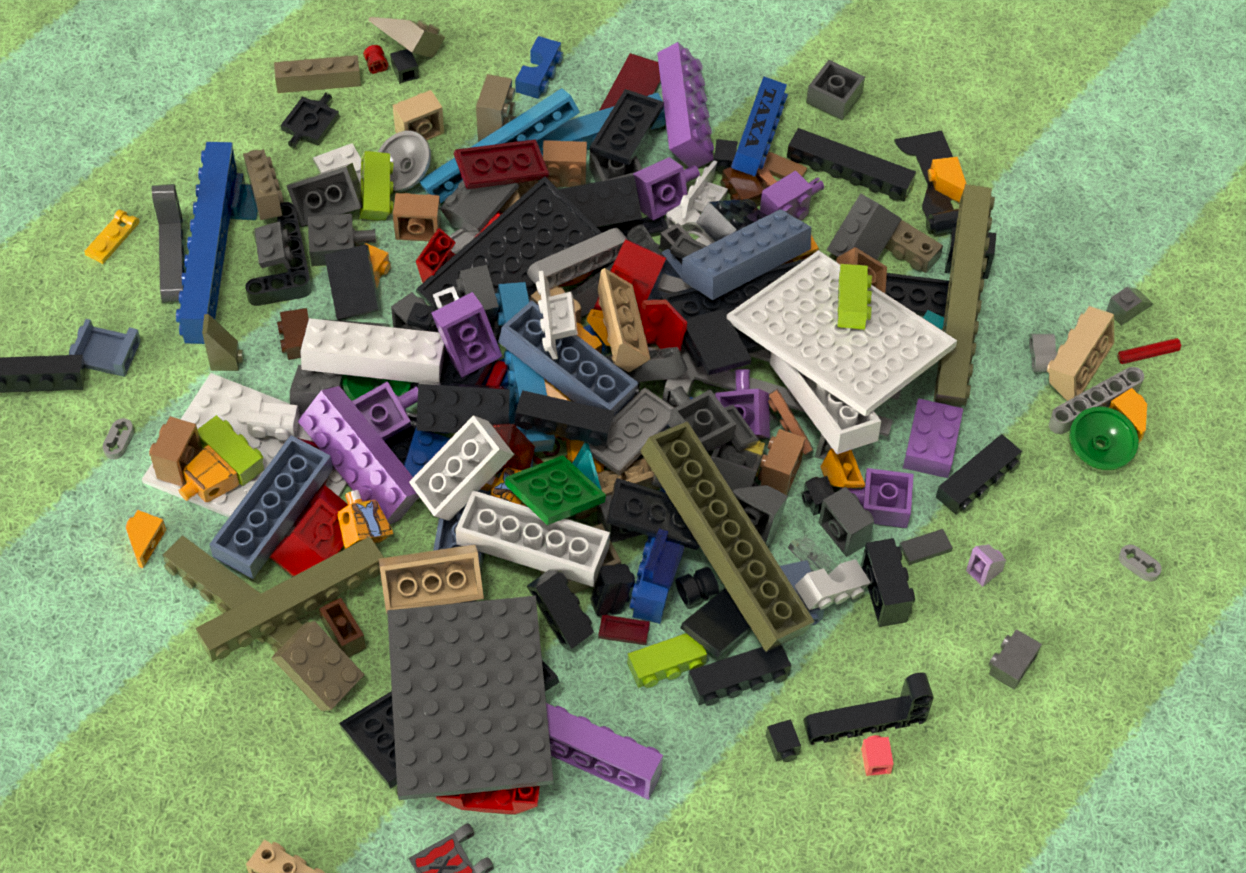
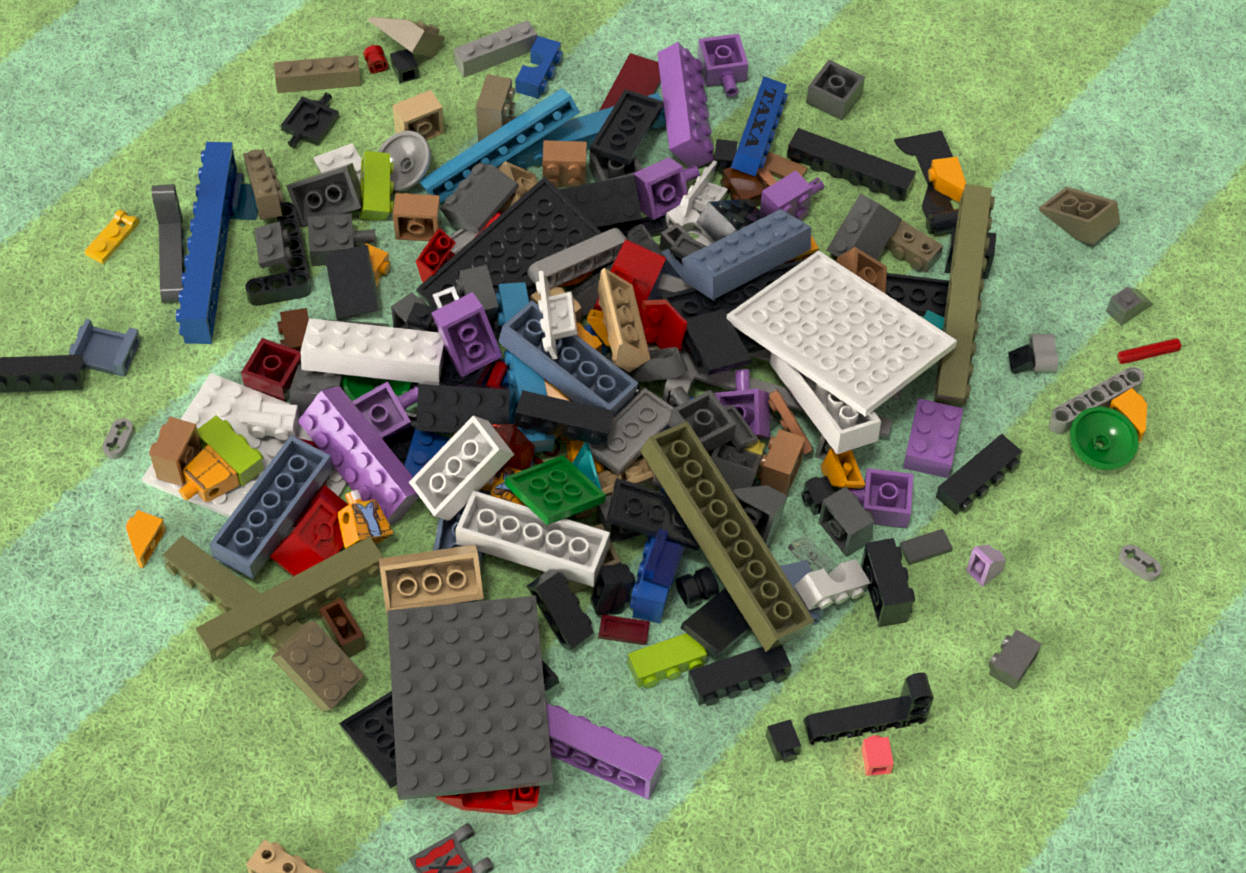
(221, 346): olive slope -> none
(271, 369): none -> dark red brick
(495, 48): none -> light grey brick
(501, 164): dark red tile -> none
(723, 62): none -> medium lavender brick
(854, 296): lime brick -> none
(1021, 359): none -> black plate
(1082, 214): none -> dark tan slope
(1082, 353): tan slope -> none

